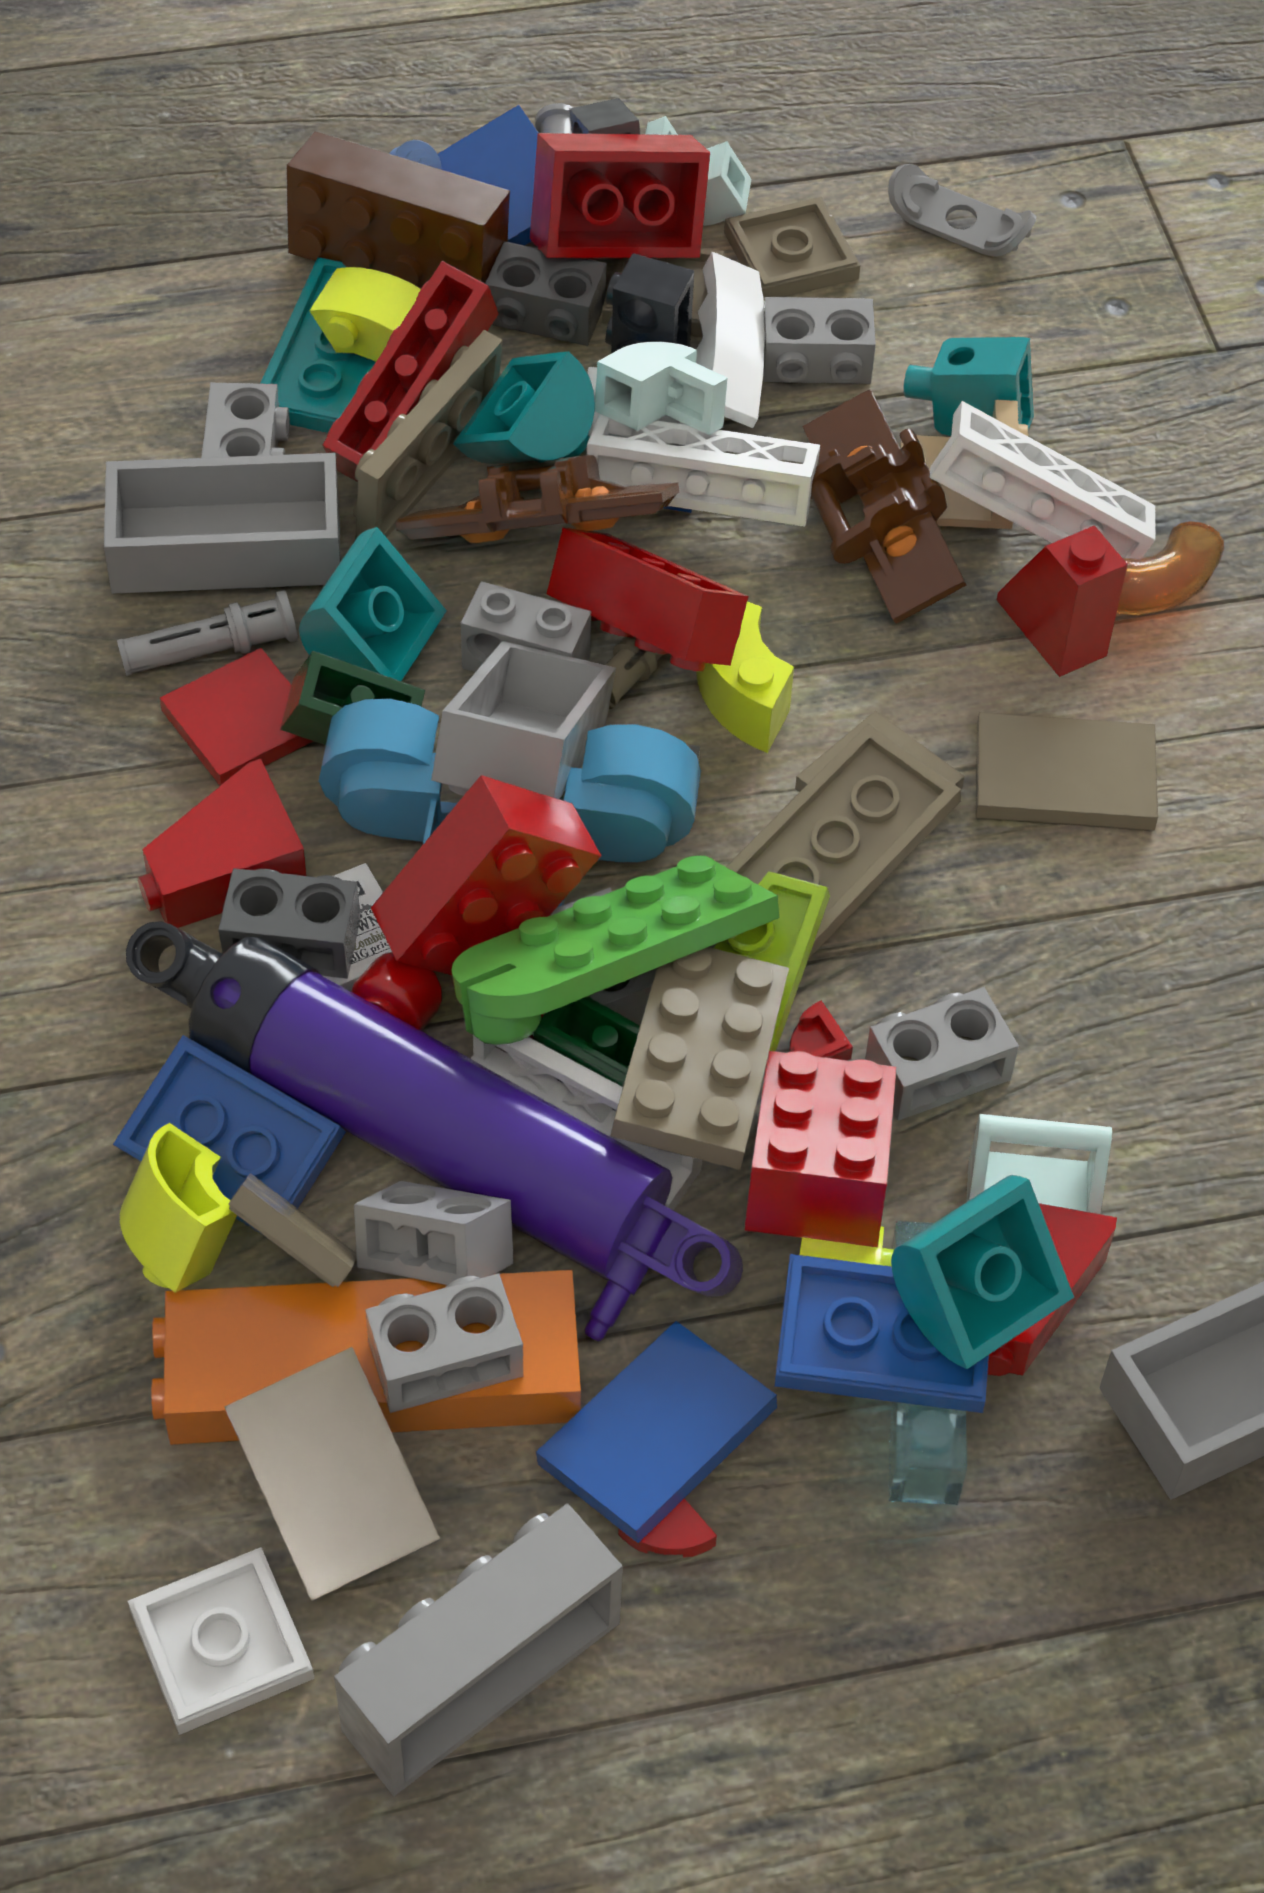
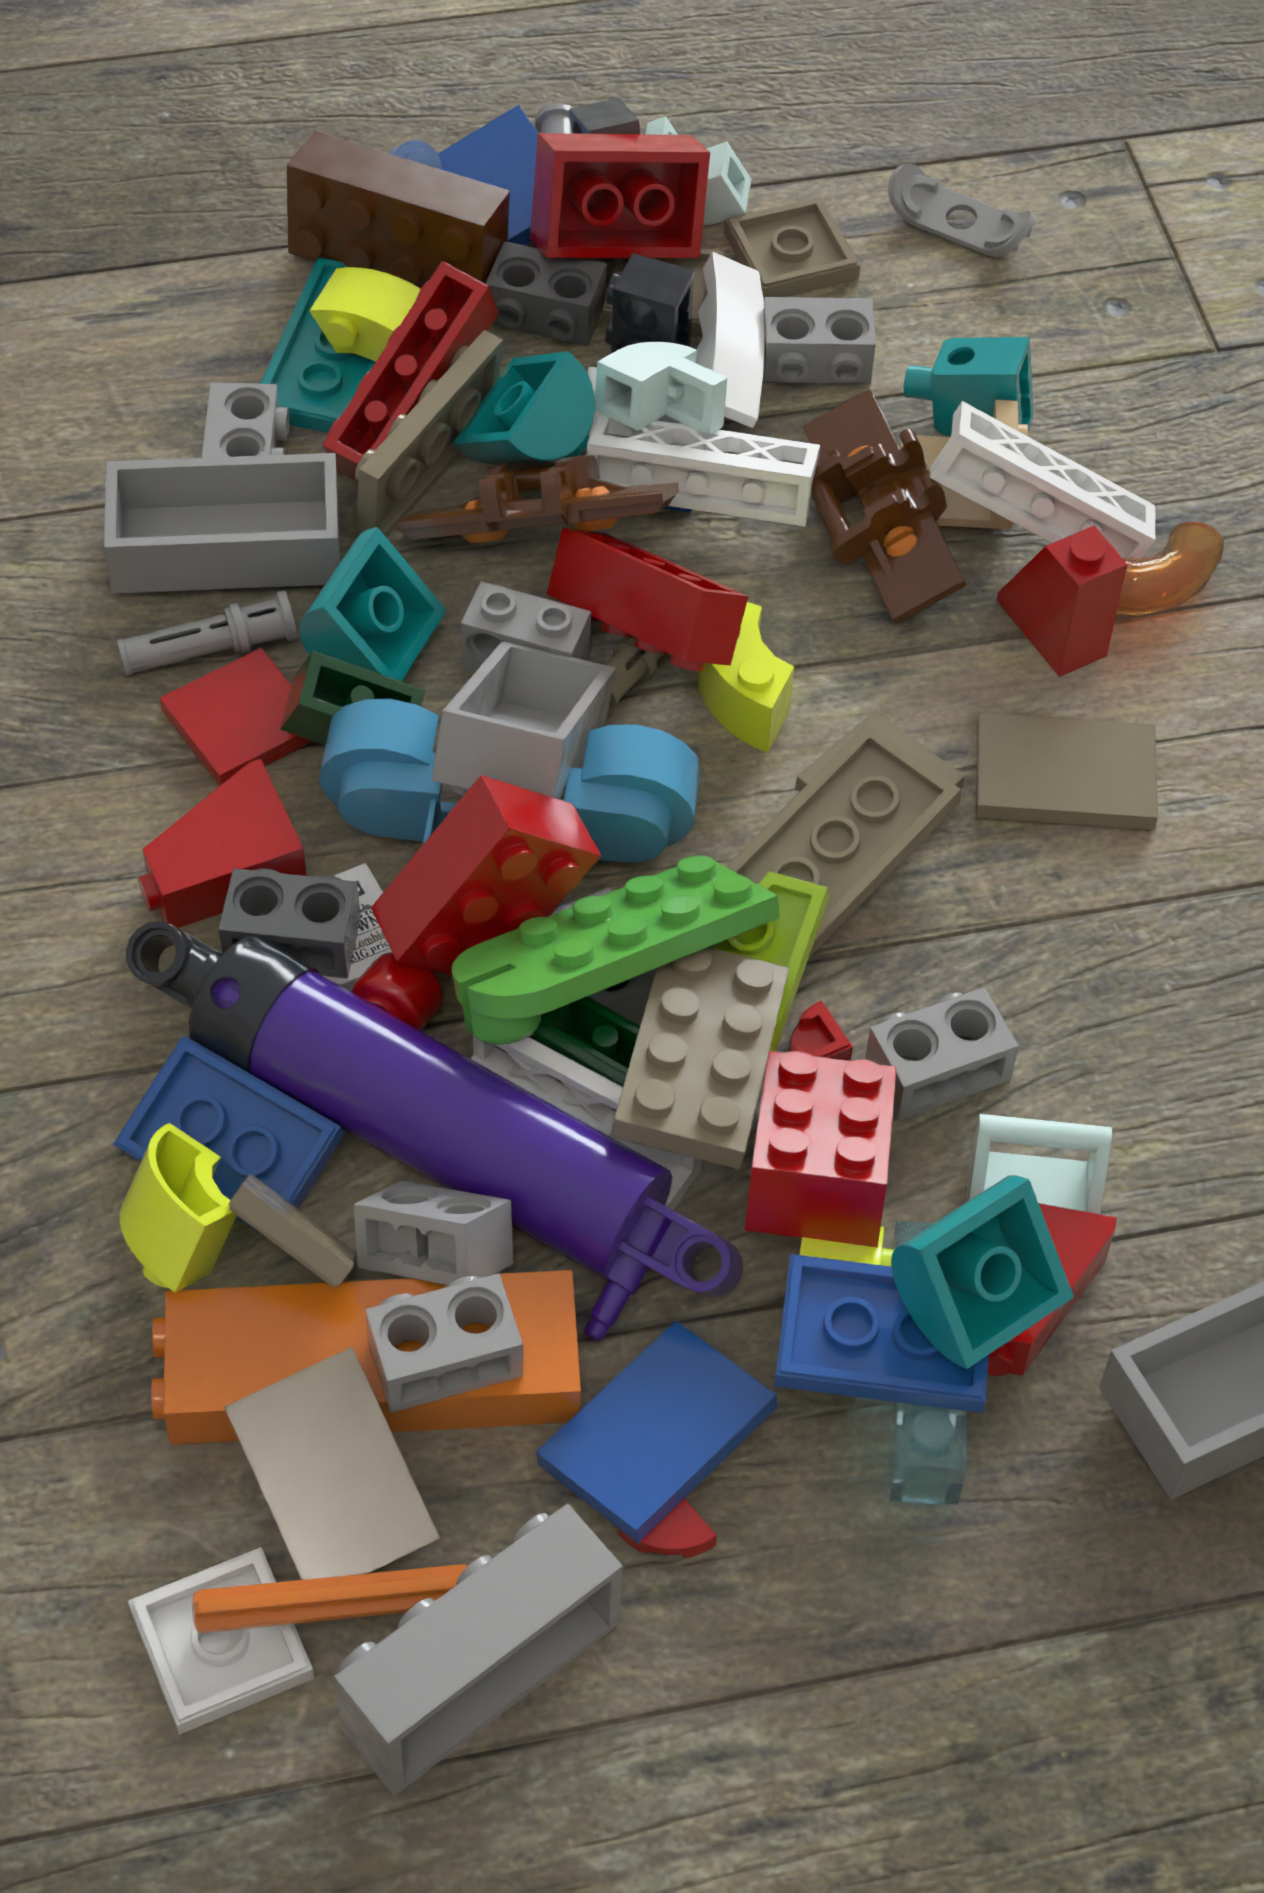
(319, 1598): none -> orange axle

